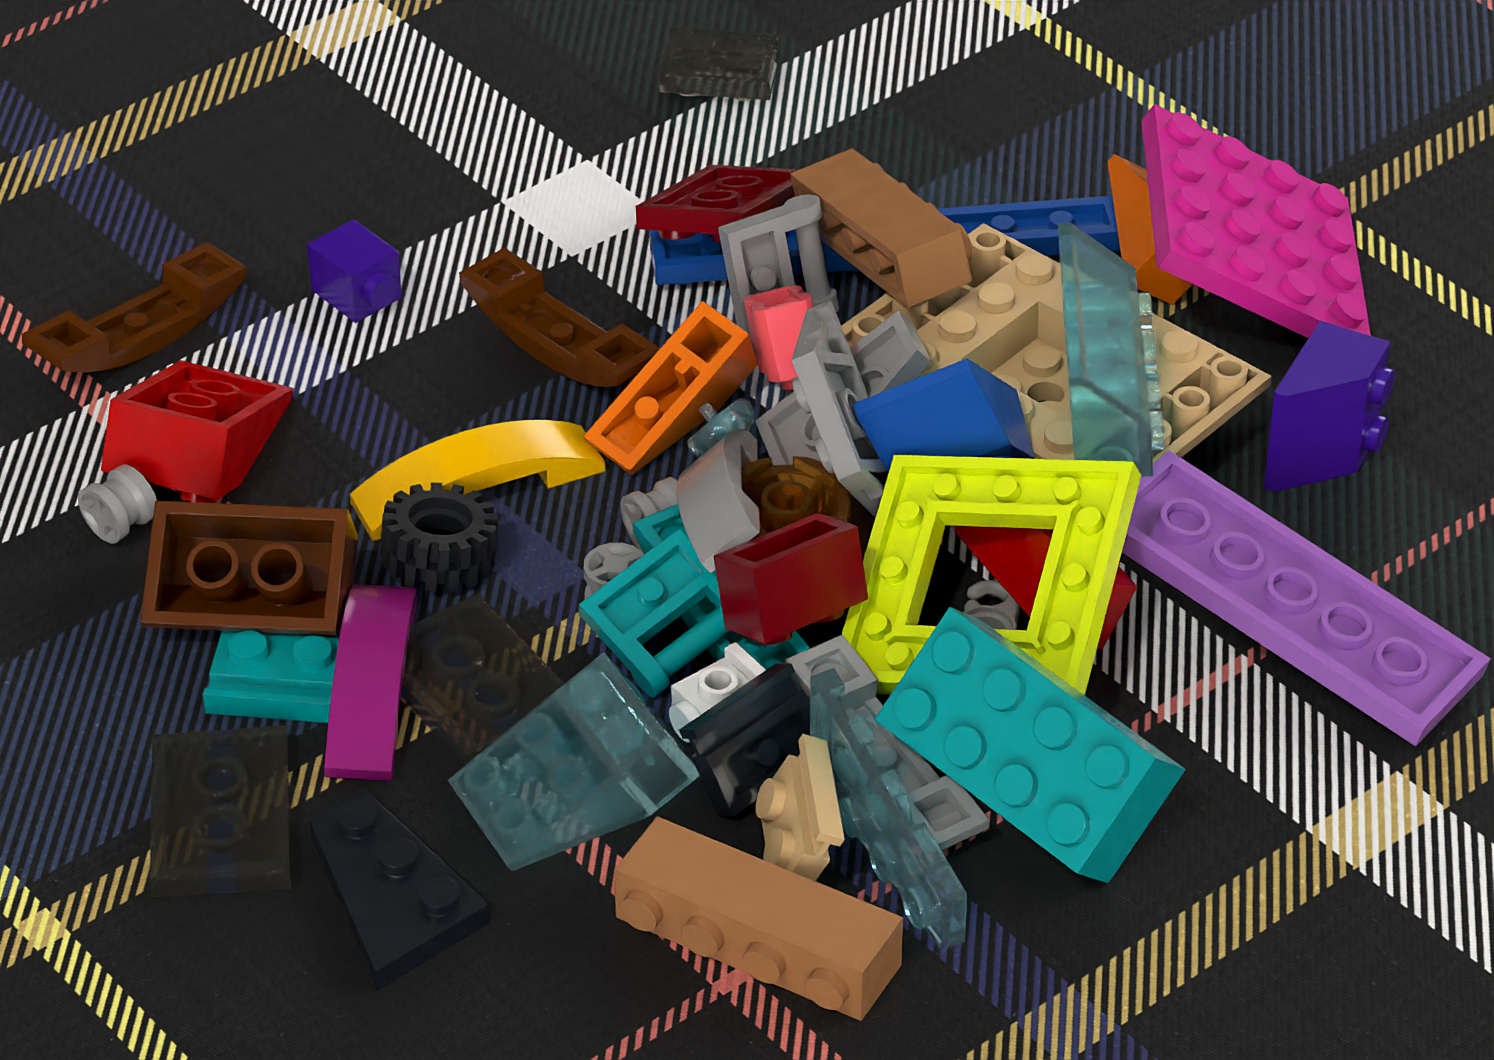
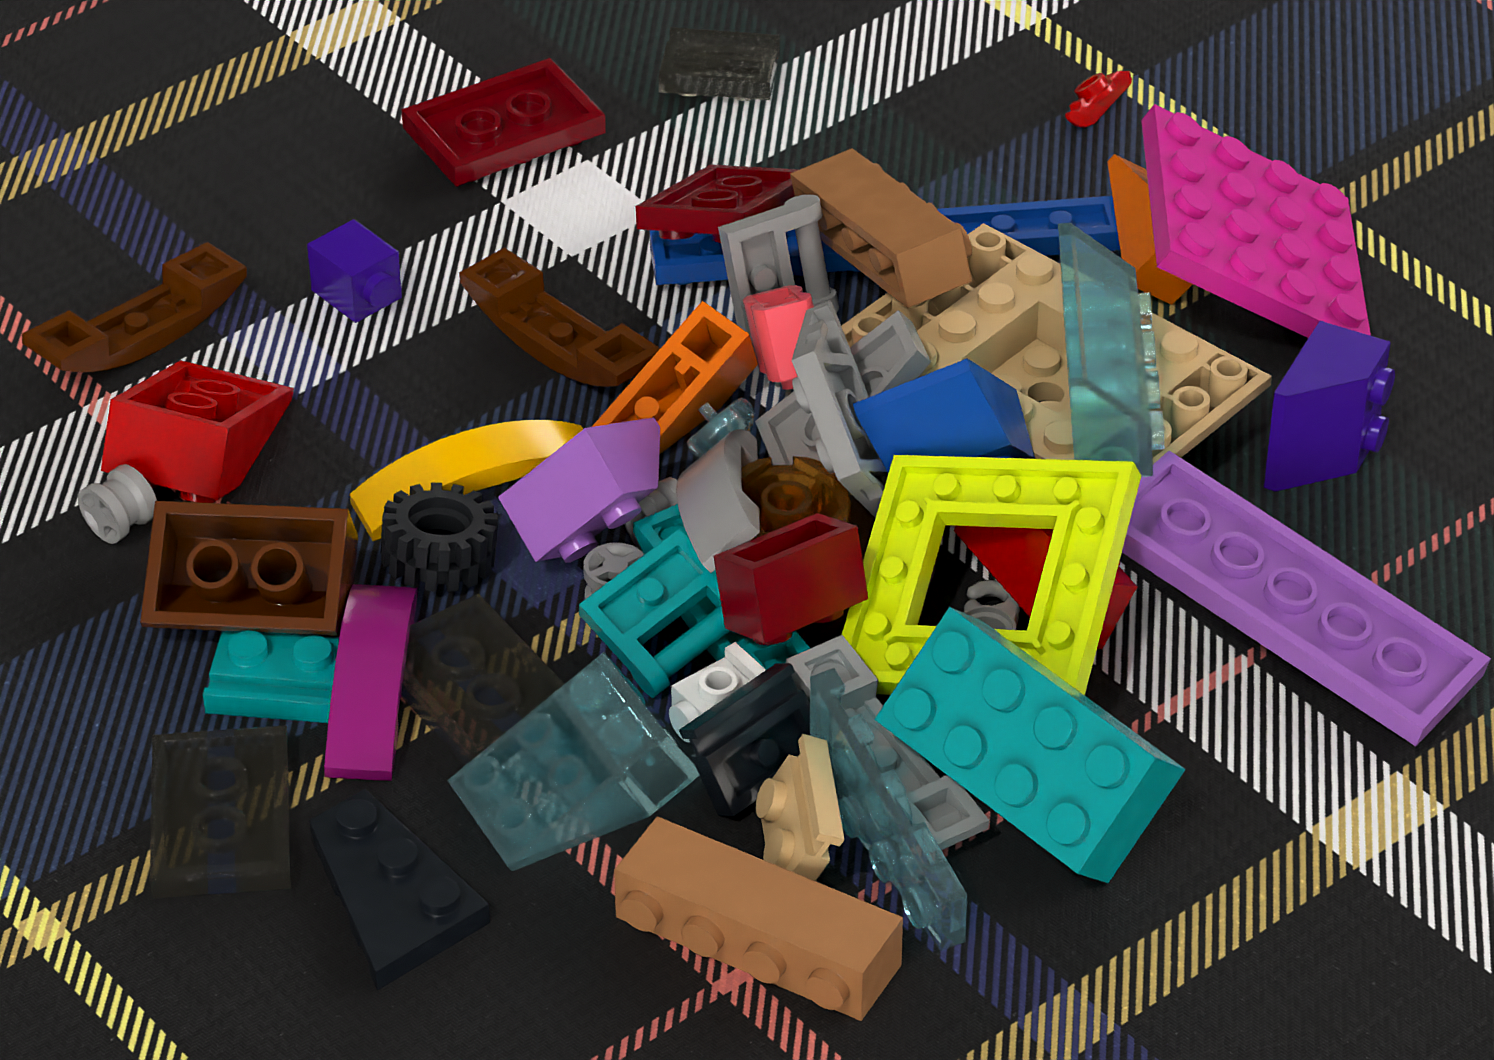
(503, 121): none -> dark red plate
(585, 488): none -> medium lavender slope
(1096, 97): none -> red piece

